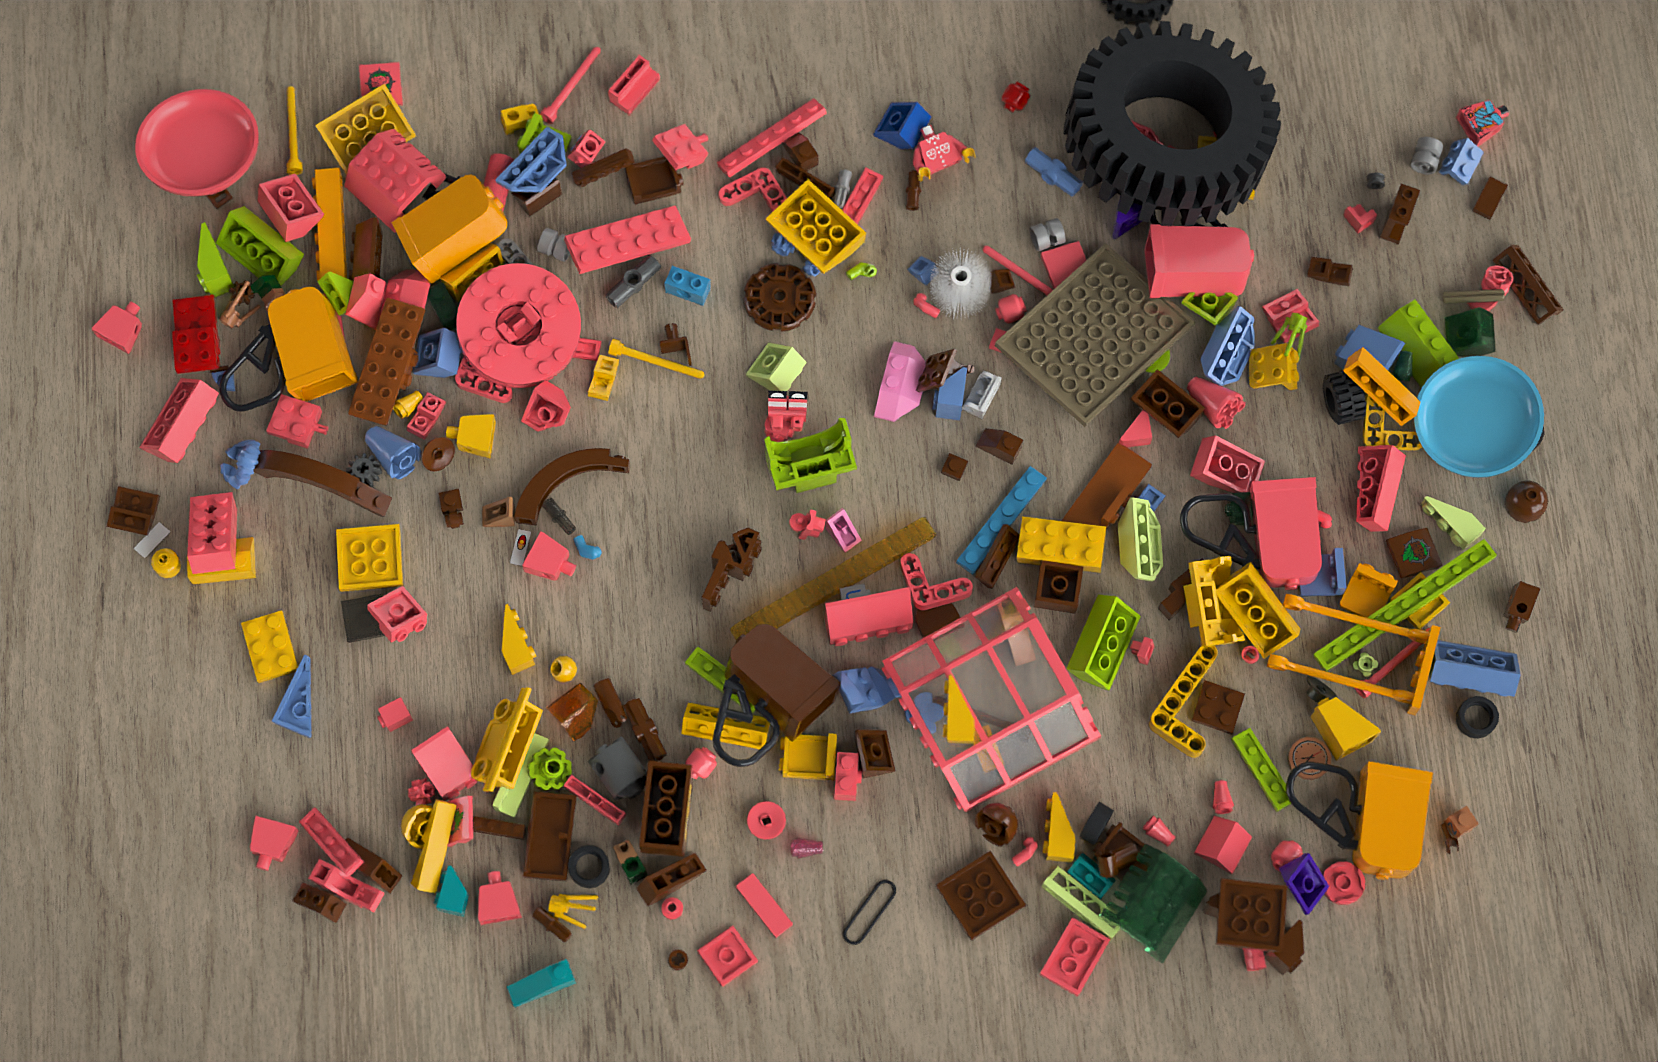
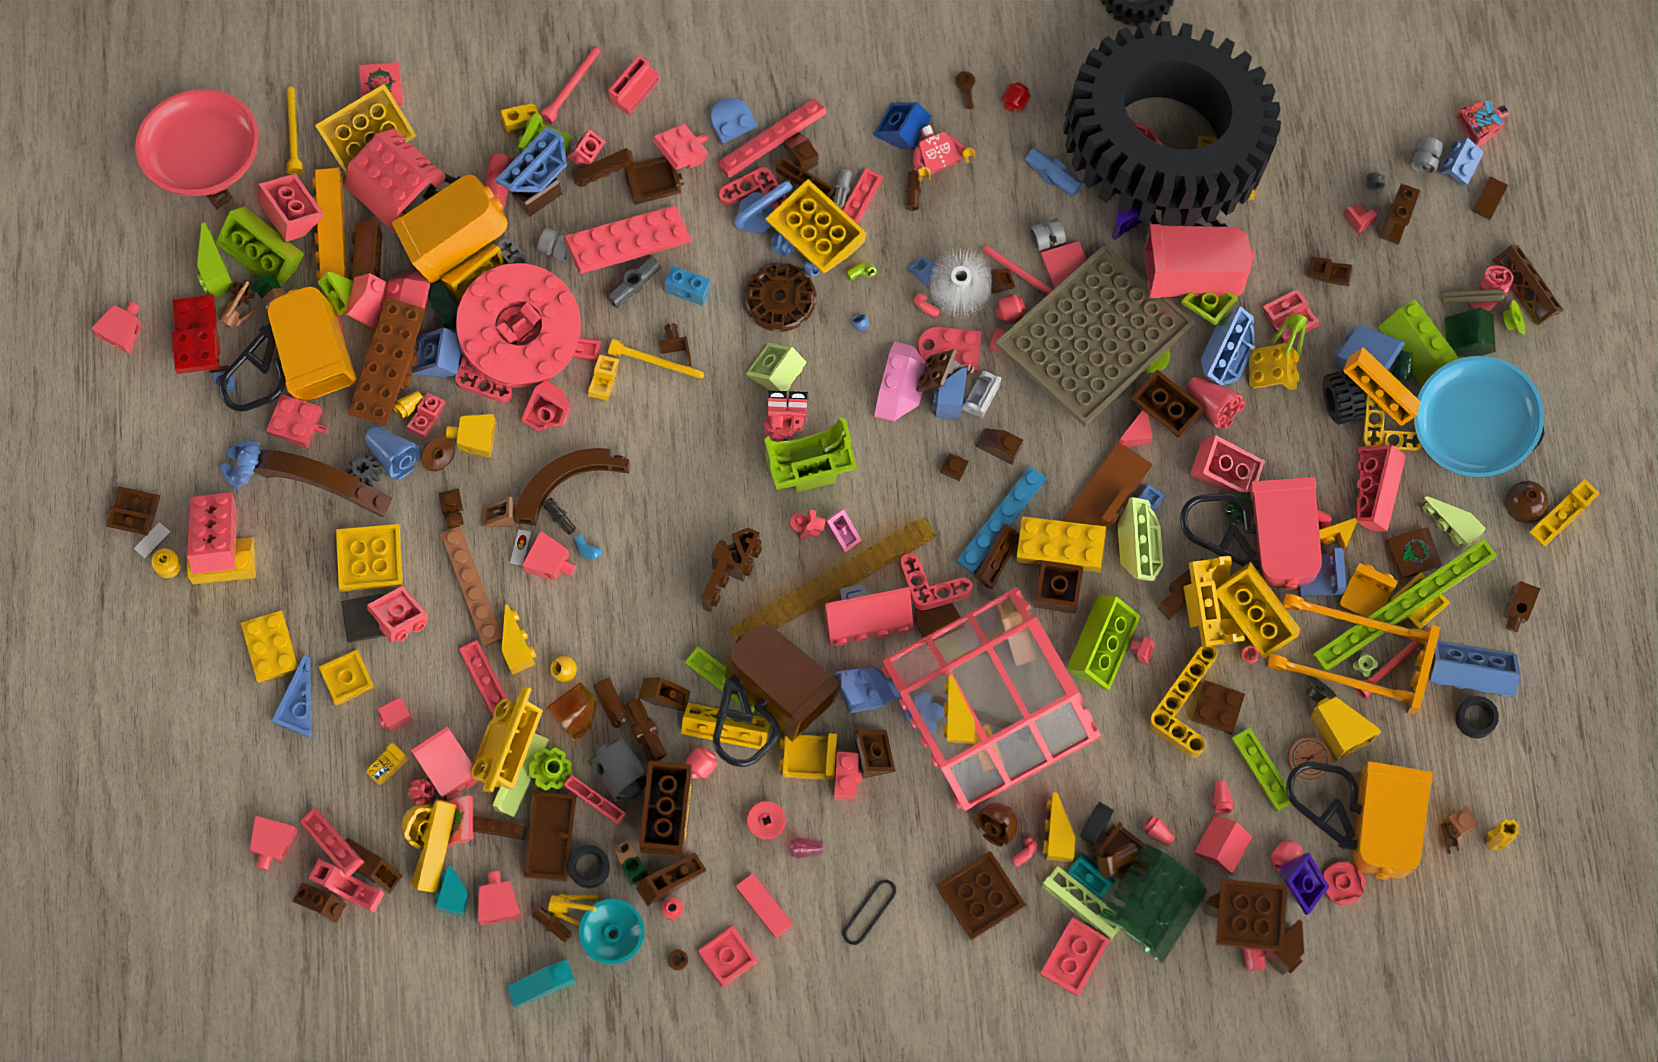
(179, 420): coral slope -> none
(346, 677): none -> yellow tile
(387, 764): none -> yellow leg
(472, 586): none -> nougat plate
(482, 674): none -> coral tile
(612, 916): none -> teal dish
(664, 693): none -> reddish brown slope
(731, 119): none -> medium blue slope
(757, 208): none -> medium blue piece
(861, 322): none -> medium blue hinge
(944, 339): none -> coral plate
(965, 82): none -> reddish brown plate
(1340, 531): none -> yellow slope
(1502, 834): none -> yellow piece
(1514, 318): none -> lime piece
(1564, 513): none -> yellow slope

